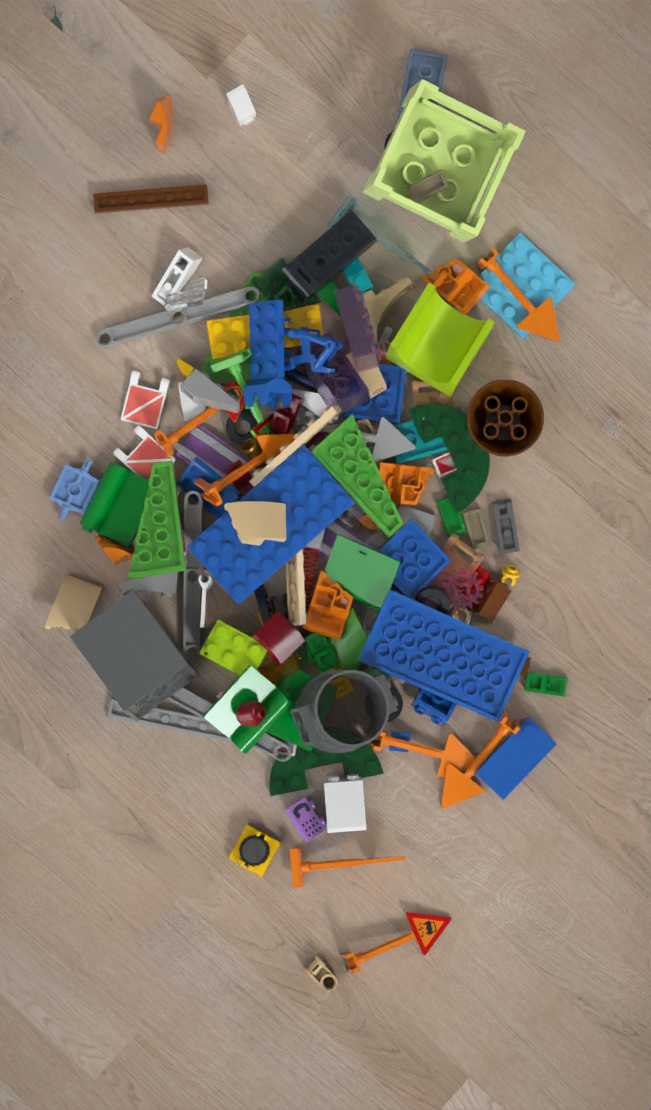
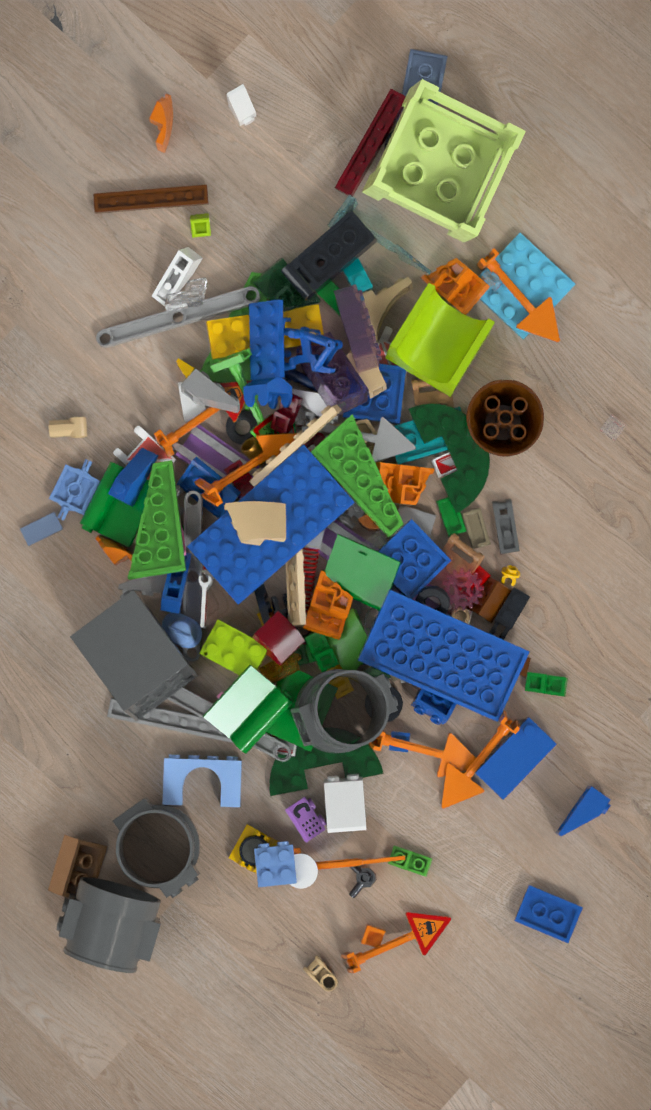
(41, 529): none -> sand blue tile
(73, 428): none -> tan piece
(73, 604): tan slope -> none
(75, 860): none -> medium nougat slope
(109, 924): none -> dark grey cylinder
(133, 477): none -> blue slope
(144, 404): coral flag -> none
(174, 589): none -> blue slope
(177, 769): none -> light blue arch
(182, 630): none -> light blue piece
(188, 874): none -> dark grey cylinder
(200, 225): none -> lime slope
(250, 713): dark red head -> none
(275, 864): none -> medium blue plate
(305, 871): none -> white sticker
(365, 878): none -> black piece
(371, 143): none -> dark red plate
(372, 936): none -> orange panel
(414, 862): none -> bright green slope
(428, 186): dark tan tile -> none
(492, 280): none -> clear plate
(510, 611): none -> black hinge
(548, 914): none -> blue plate
(587, 808): none -> blue slope

